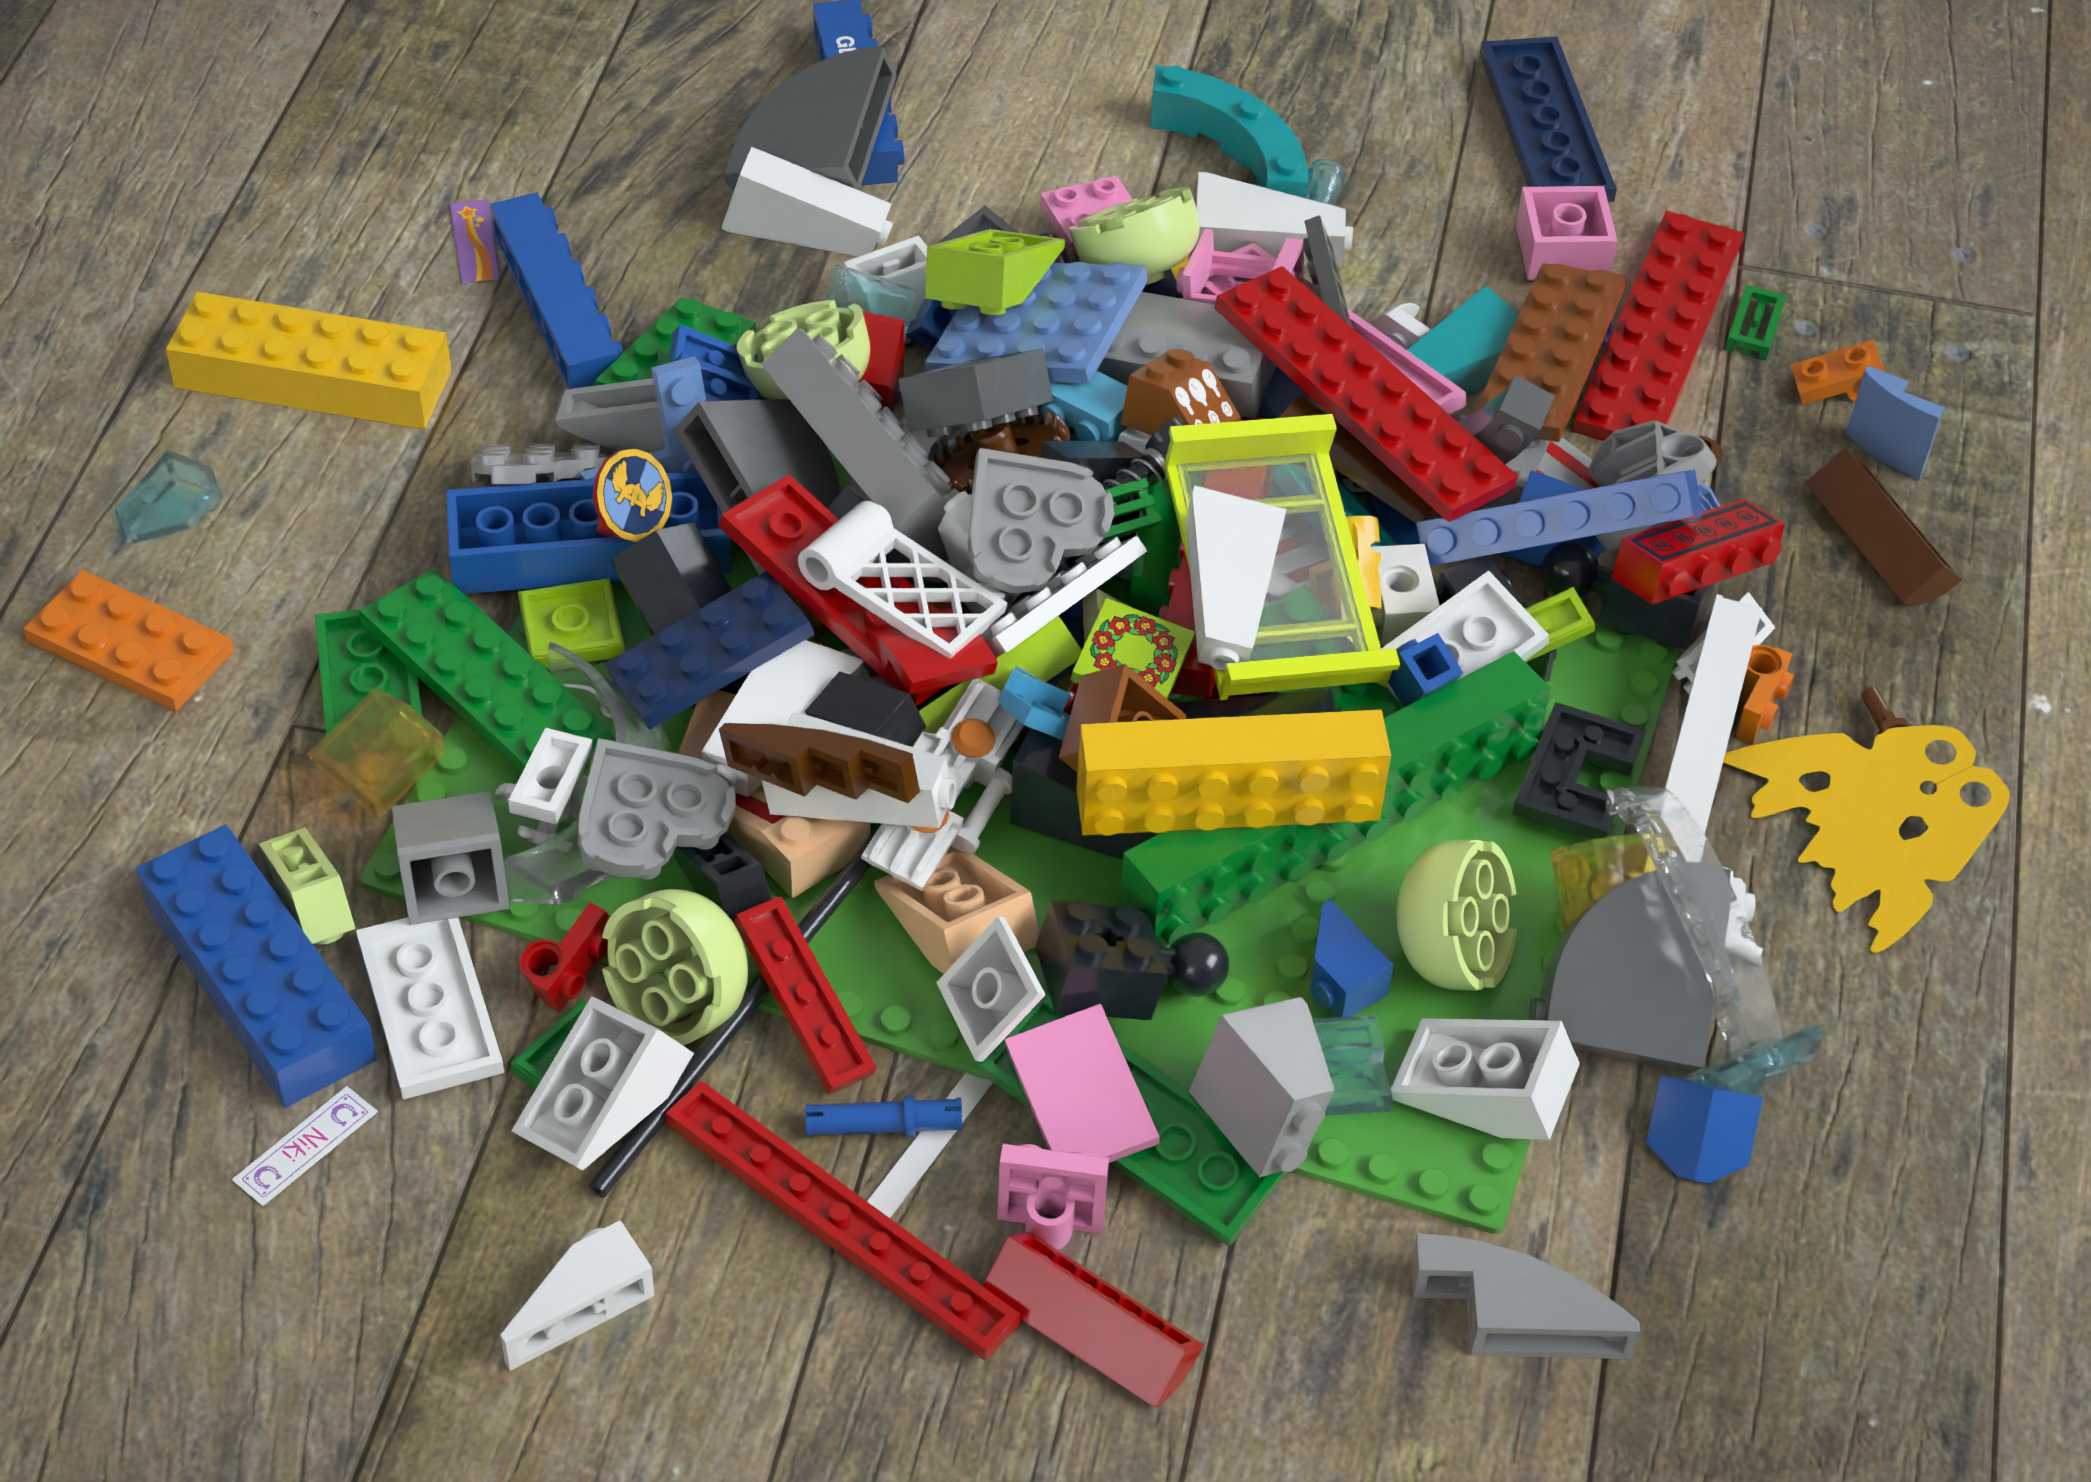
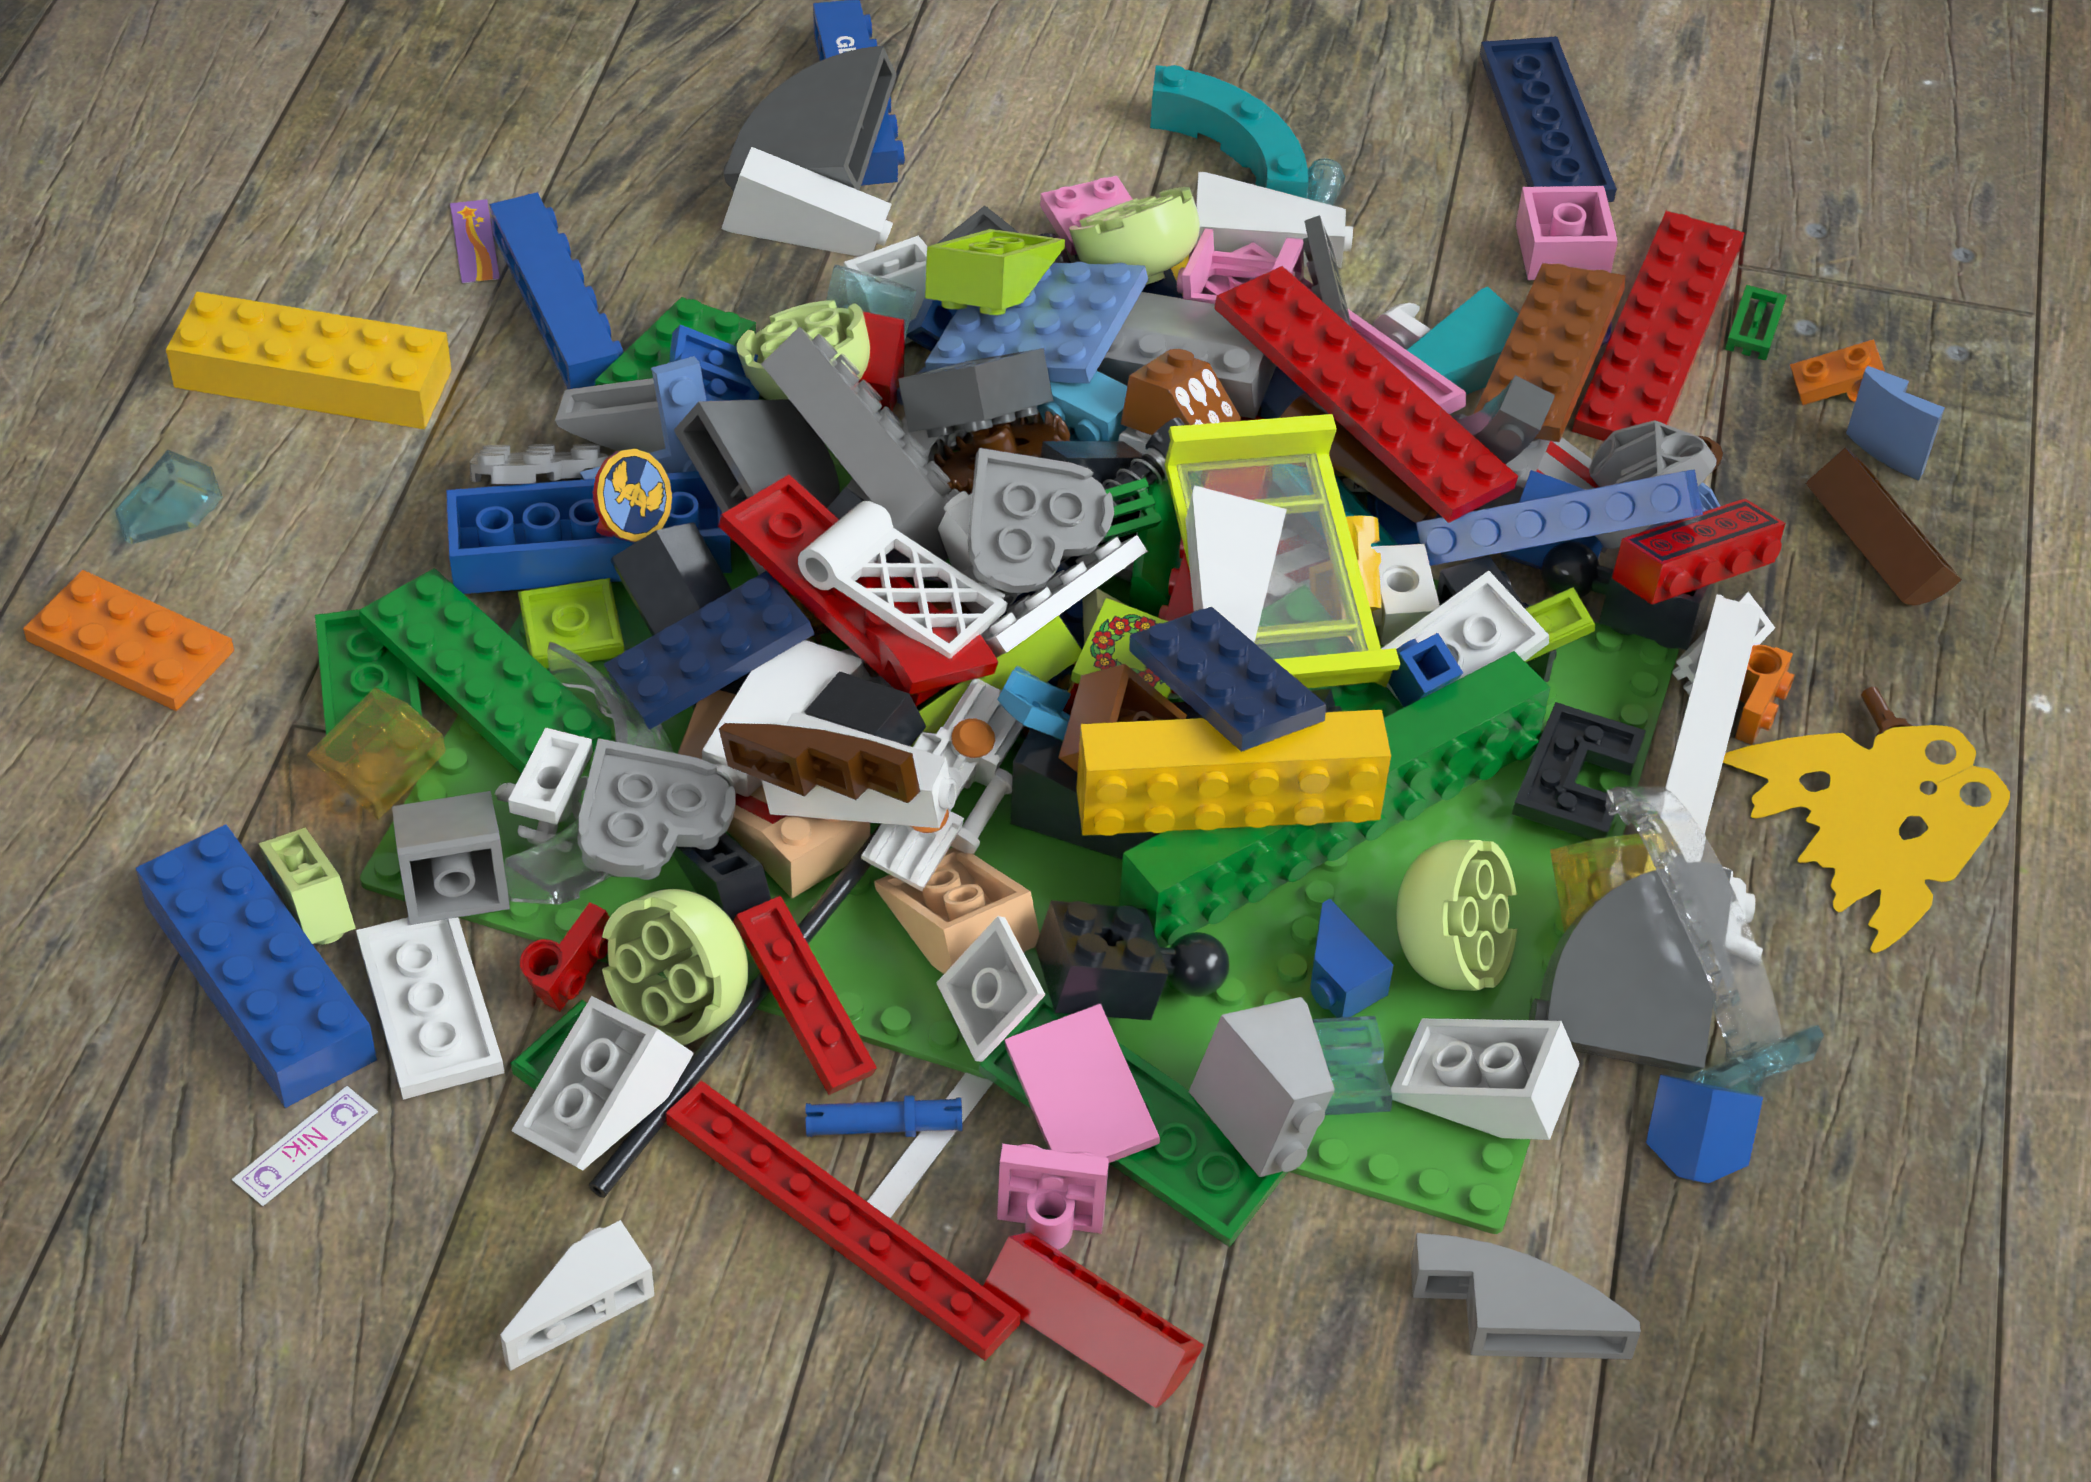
(1227, 678): none -> dark blue plate

